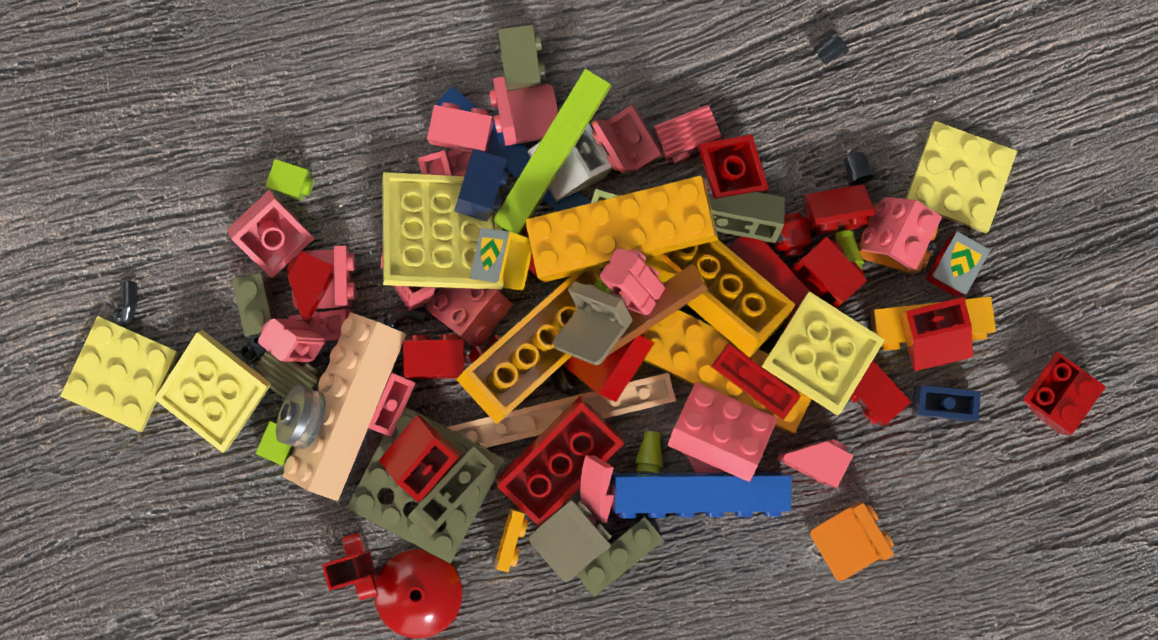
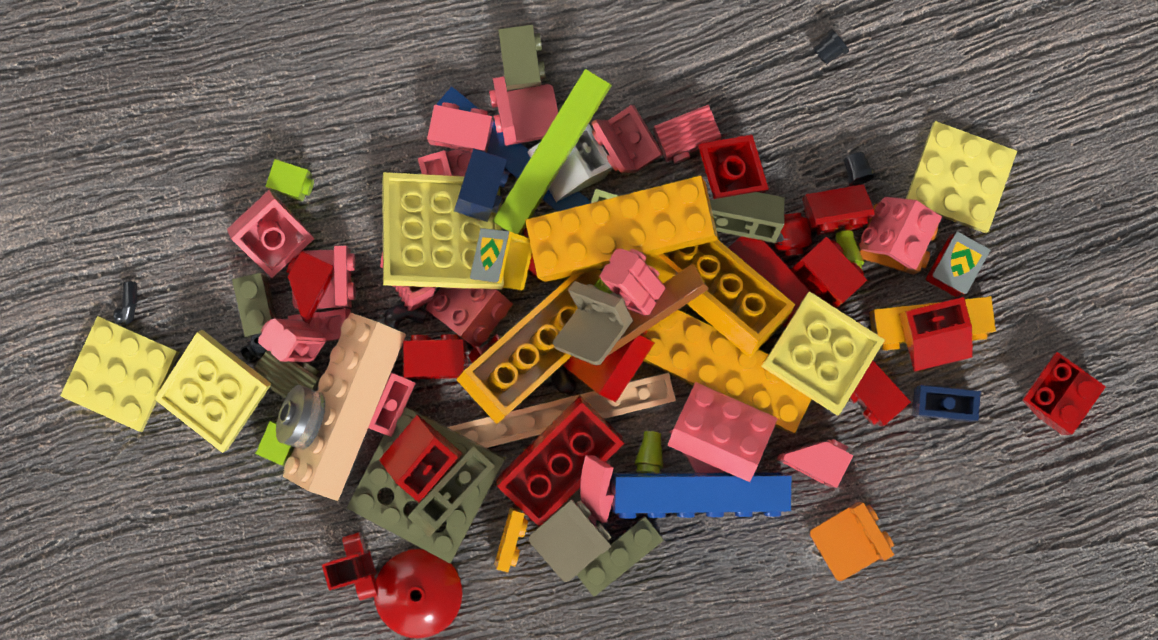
(755, 381): red tile -> none

